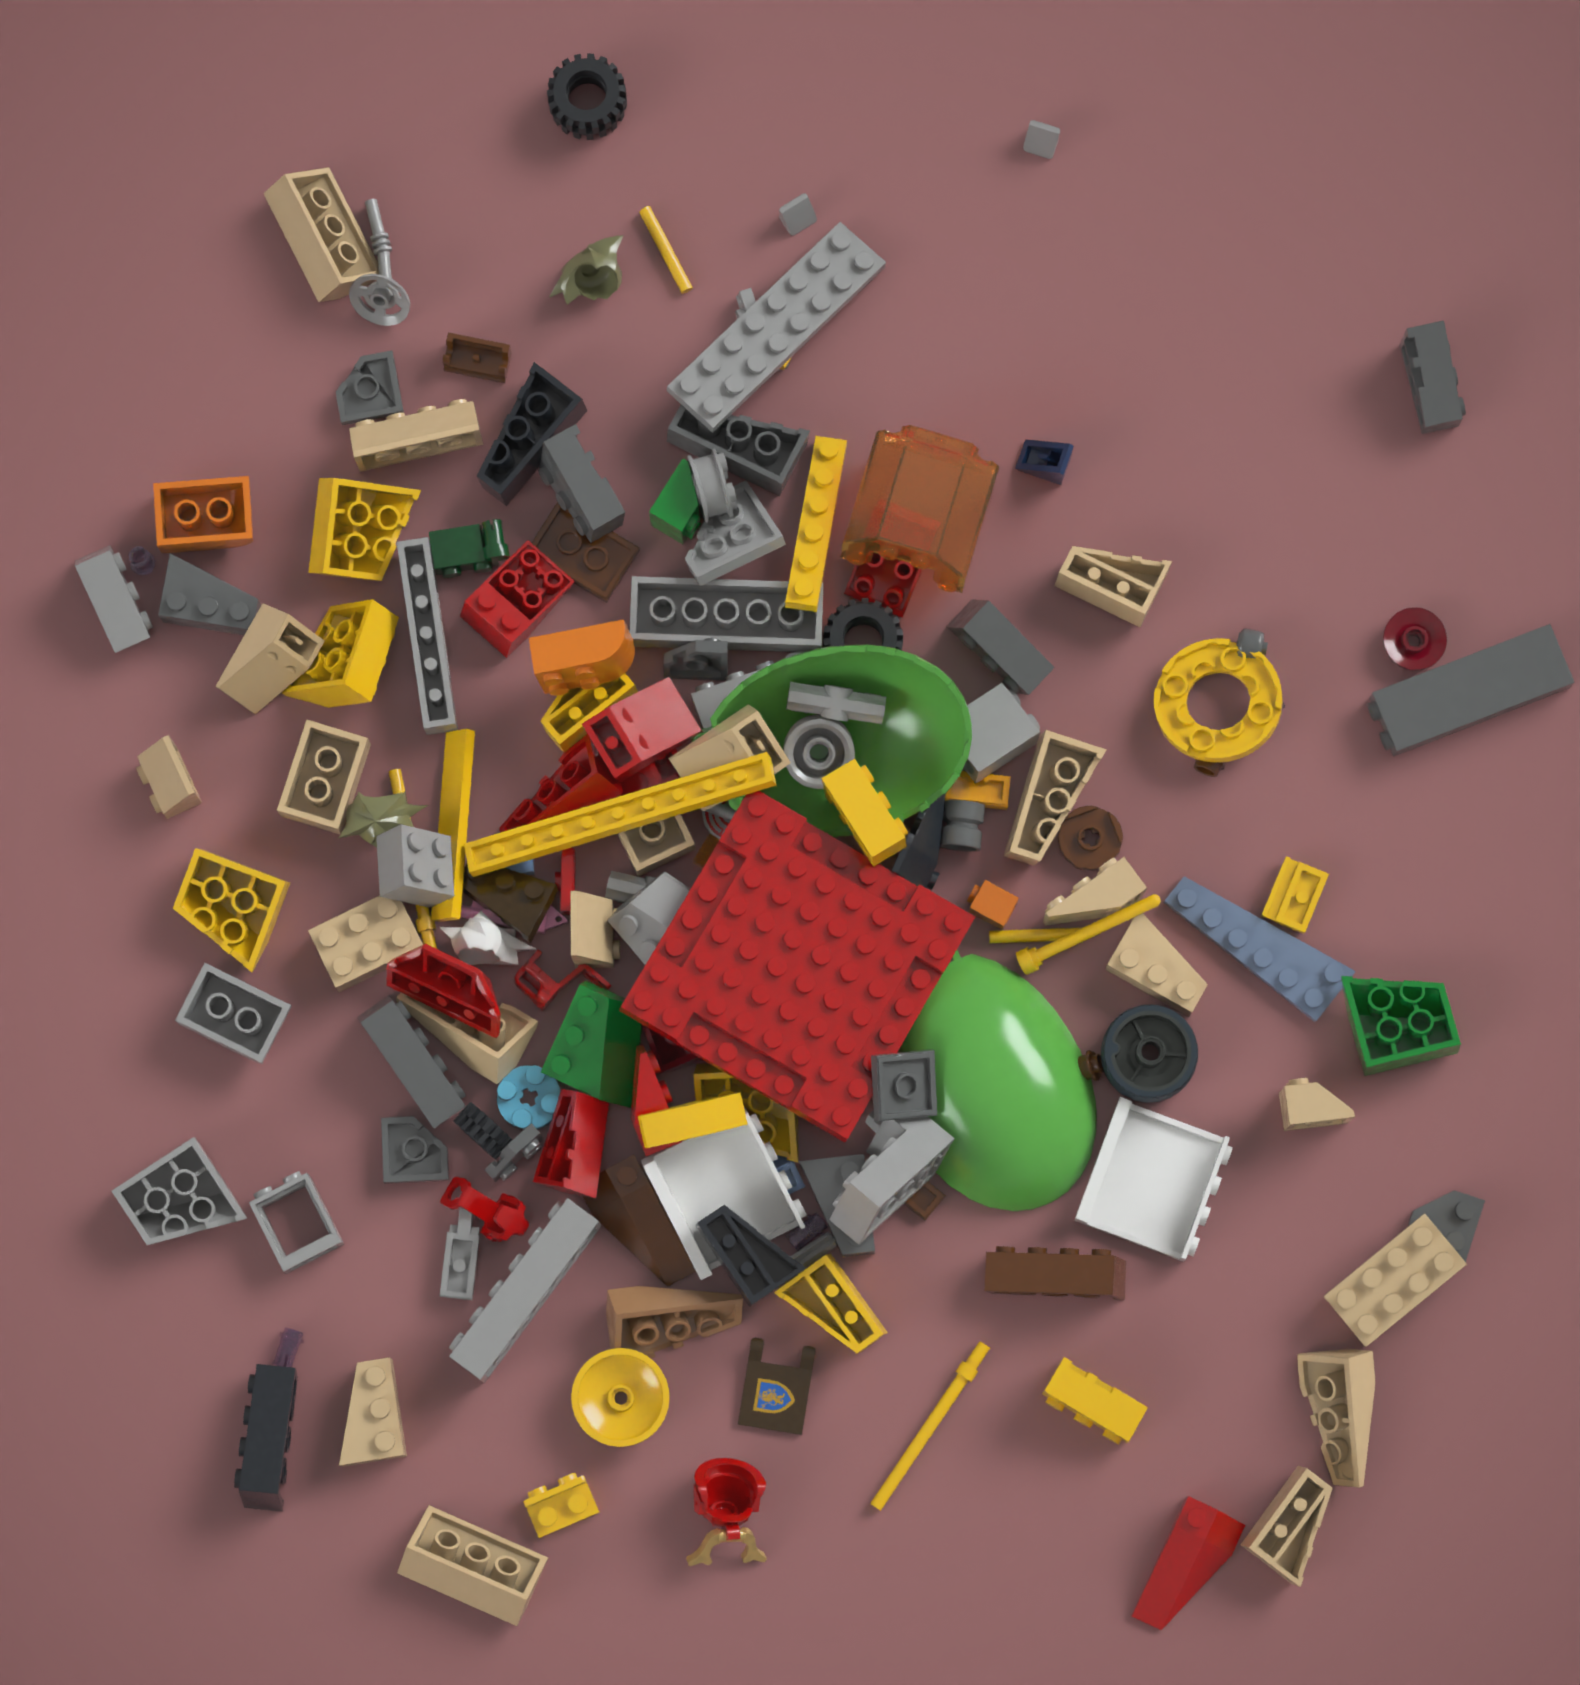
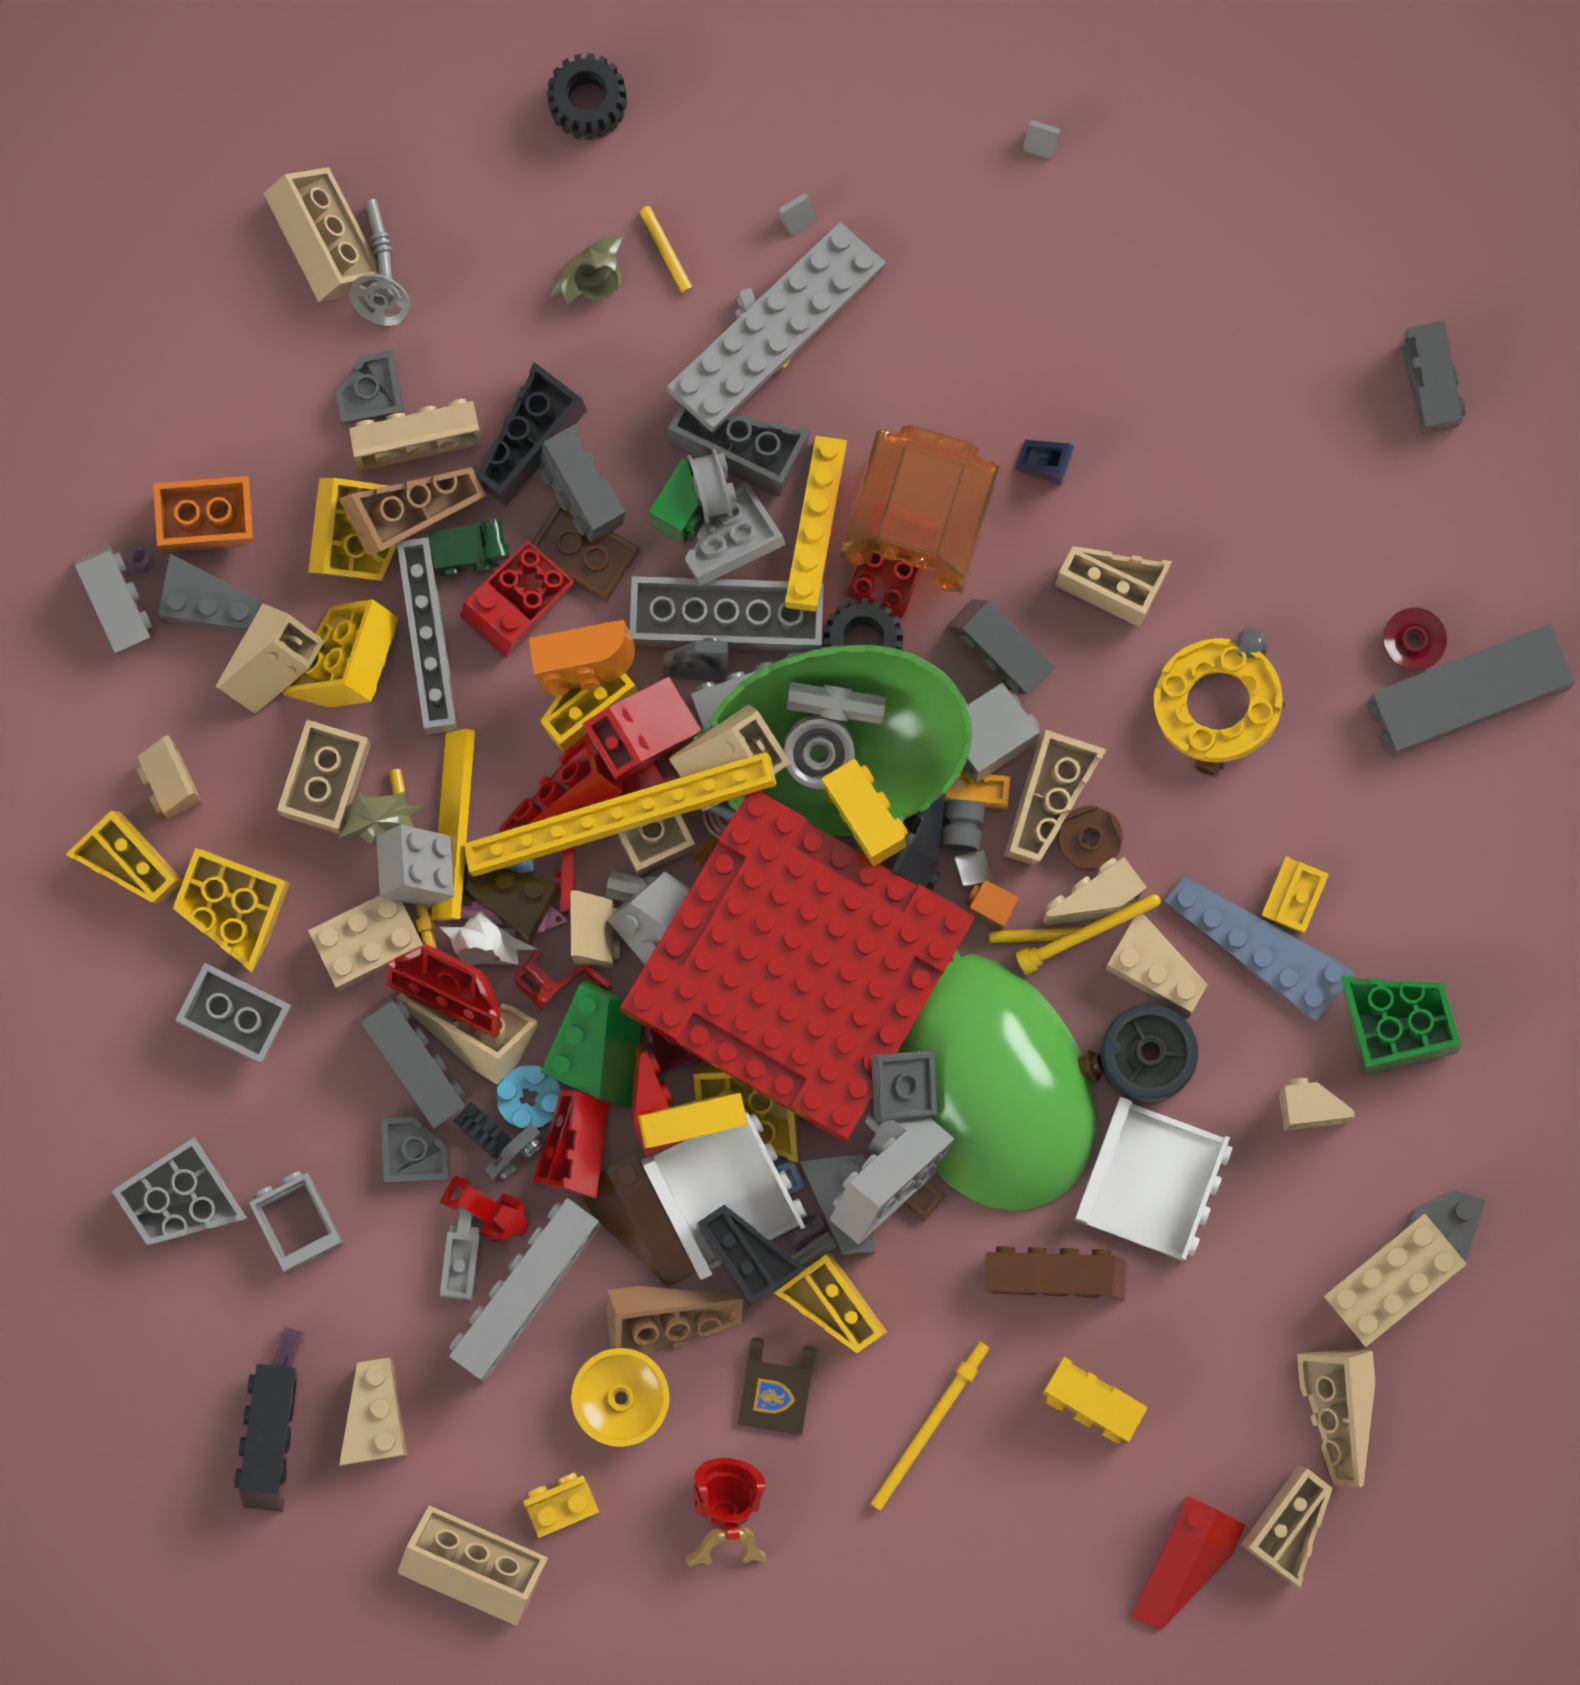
(127, 858): none -> yellow wedge
(400, 510): none -> medium nougat wedge
(477, 357): reddish brown hinge -> none
(972, 869): none -> light grey slope

